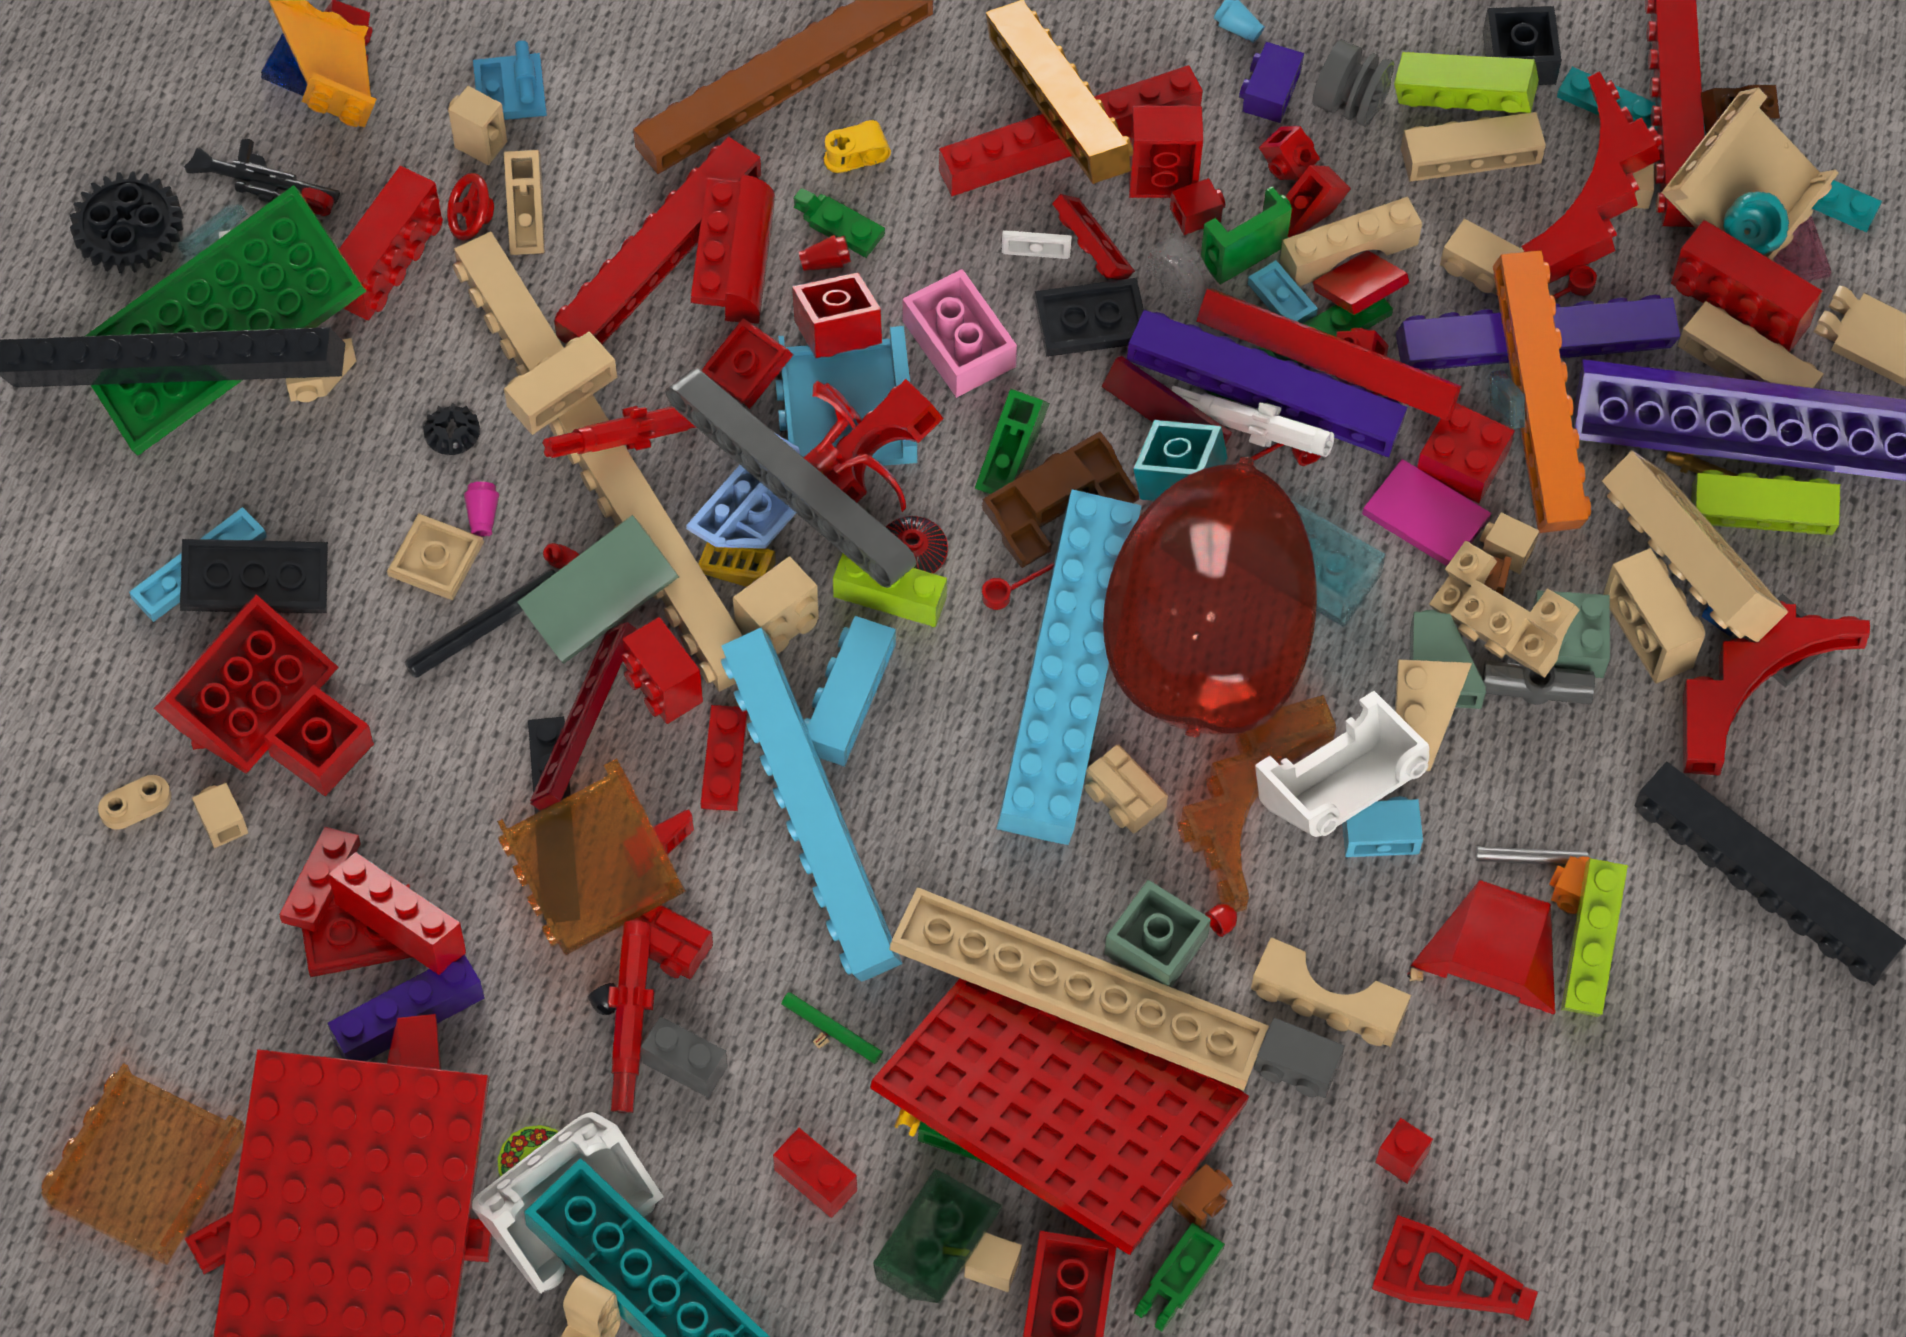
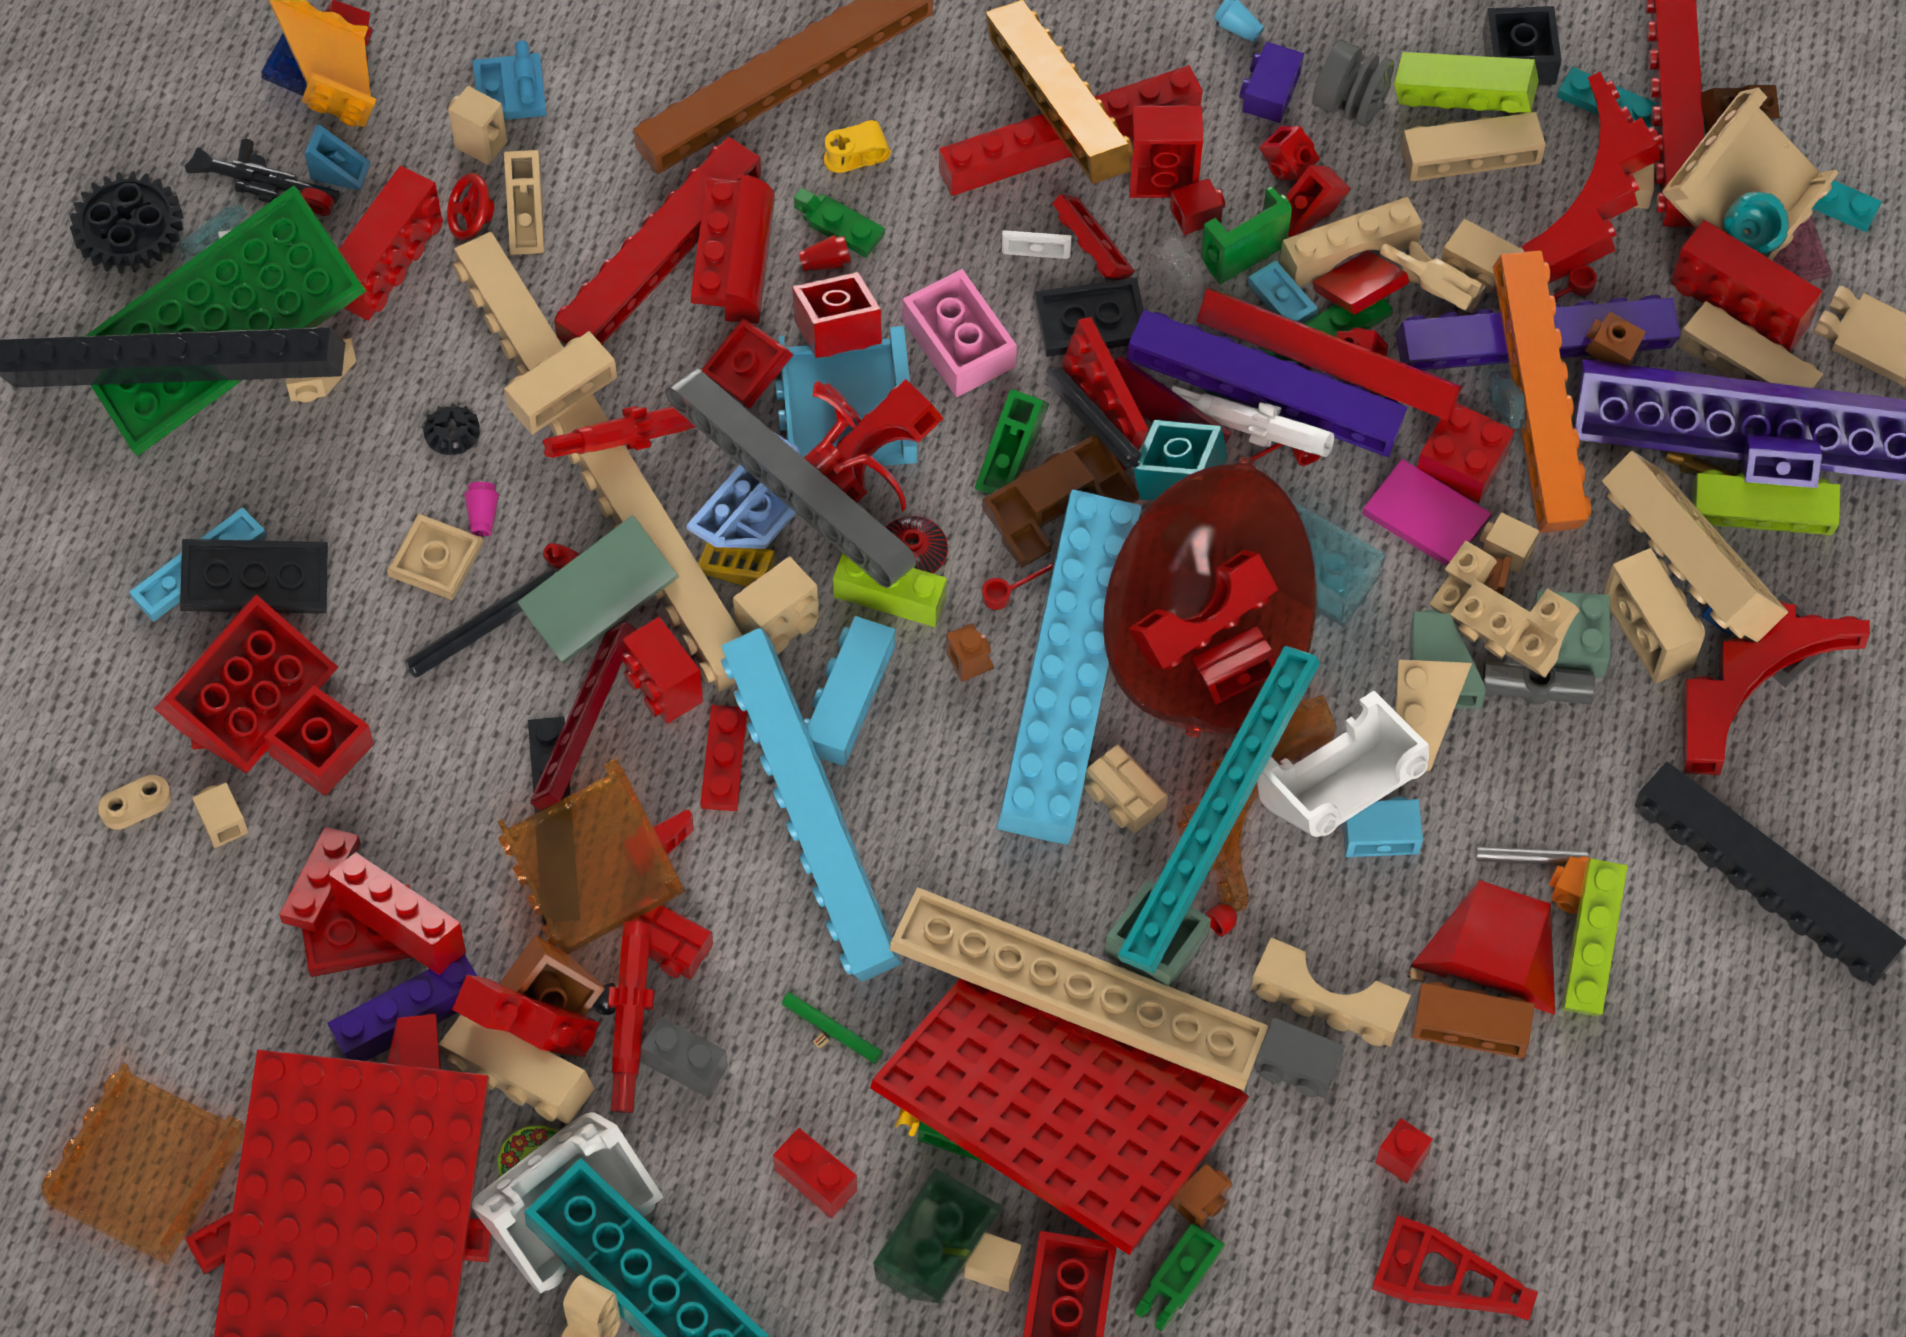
(334, 161): none -> dark azure slope
(518, 1069): none -> tan brick
(529, 1019): none -> red arch
(552, 977): none -> dark orange slope
(968, 652): none -> dark orange brick
(1093, 418): none -> black axle
(1099, 378): none -> red plate
(1218, 810): none -> teal plate
(1235, 665): none -> red brick
(1240, 586): none -> red arch
(1437, 277): none -> tan animal
(1473, 1019): none -> dark orange brick
(1614, 339): none -> dark orange brick
(1781, 461): none -> dark purple brick

